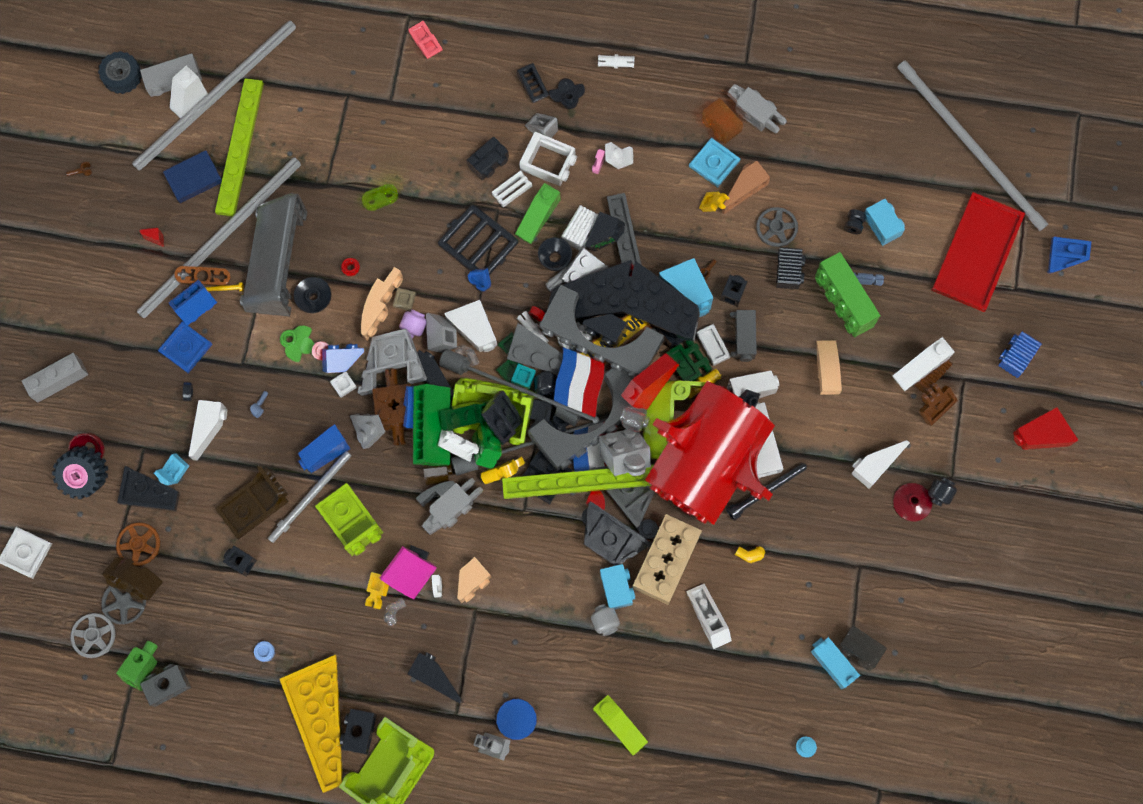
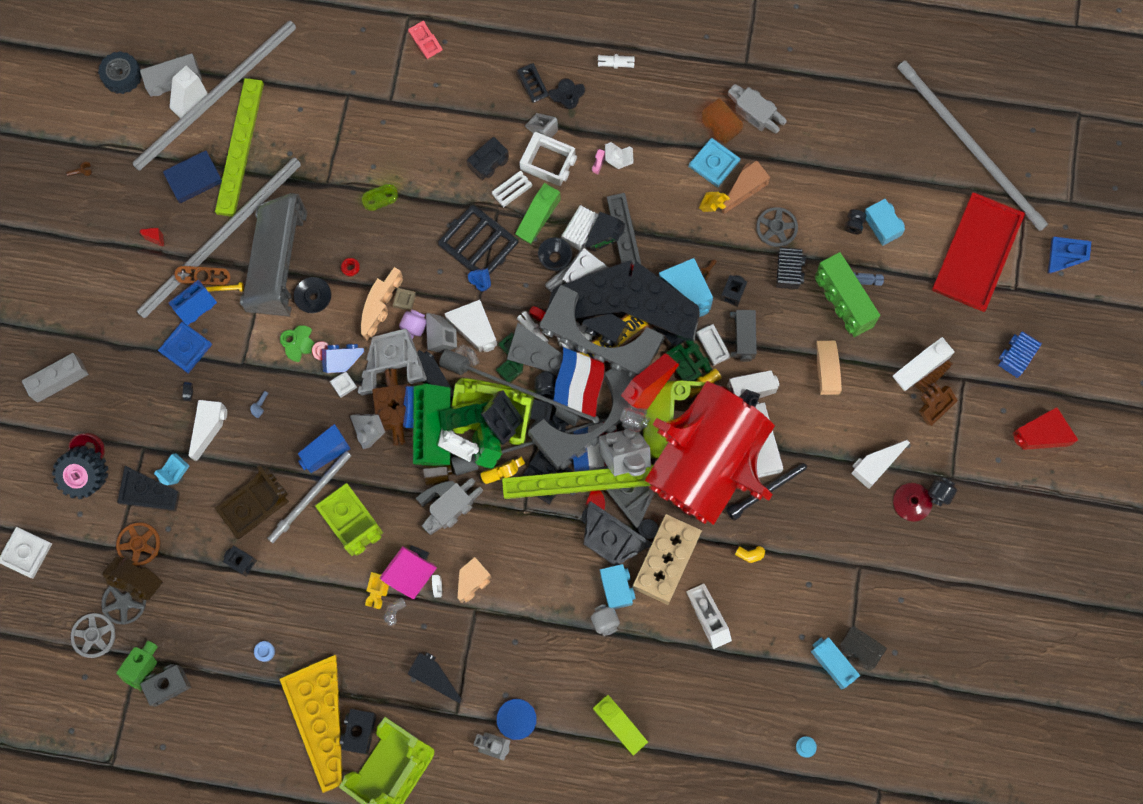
(523, 376): teal tile -> none

